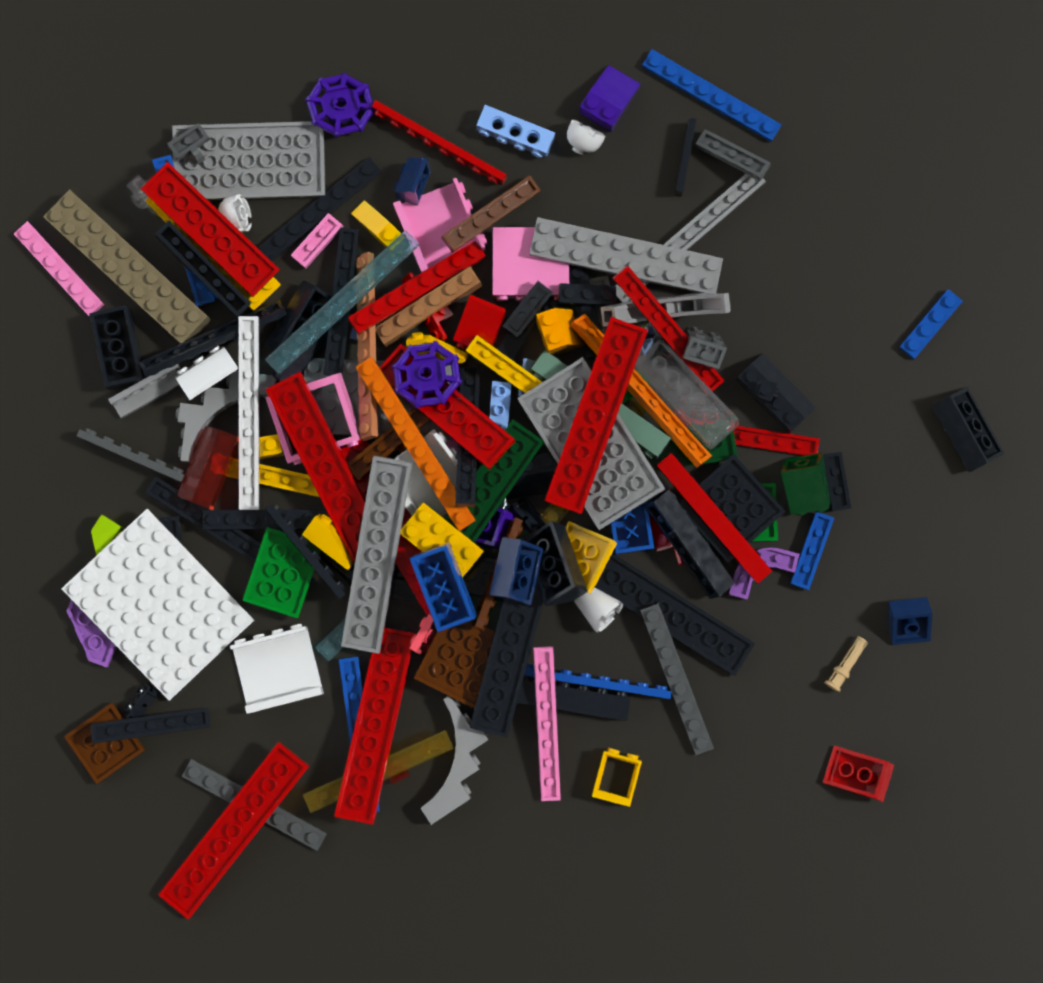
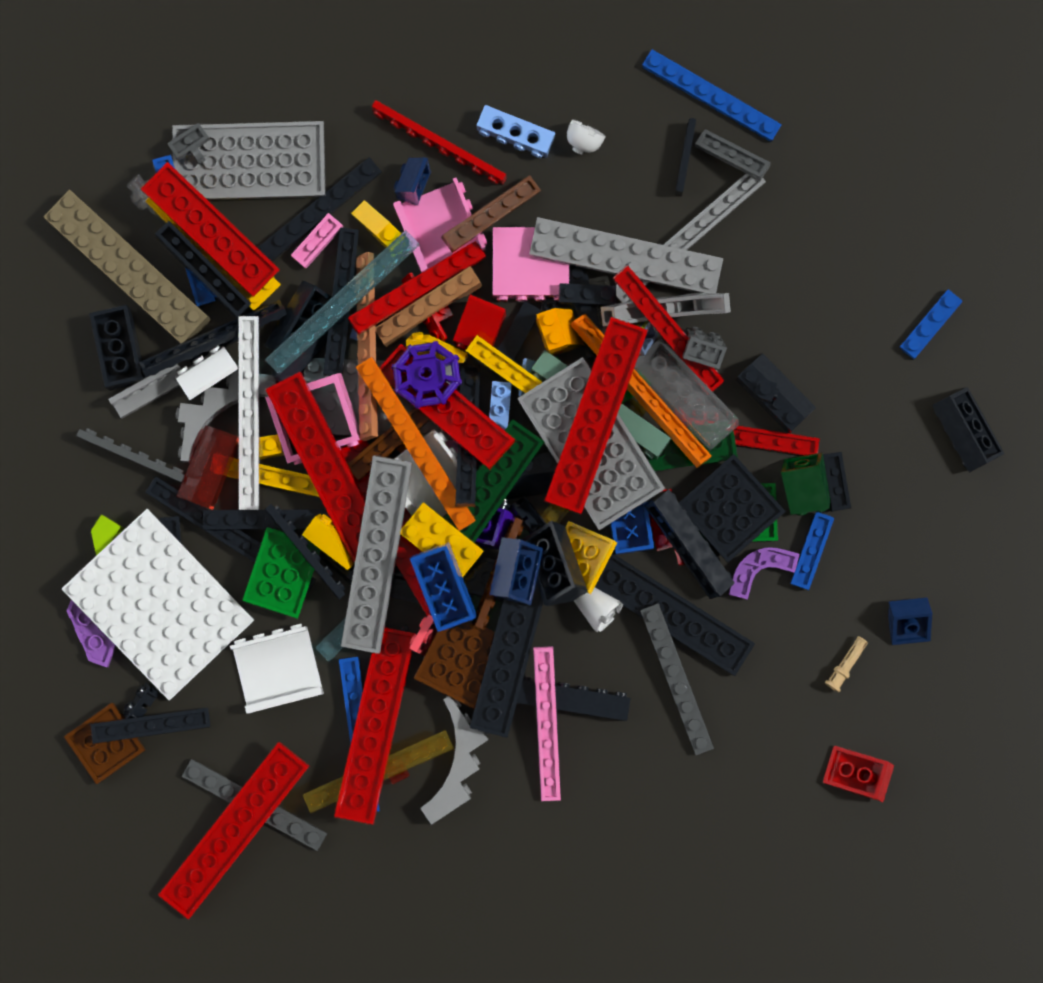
(58, 268): bright pink plate -> none
(236, 211): white cylinder -> none
(340, 114): dark purple plate -> none
(527, 308): black plate -> none
(604, 682): blue plate -> none
(609, 98): dark purple slope -> none
(612, 753): yellow window -> none
(714, 518): red tile -> none

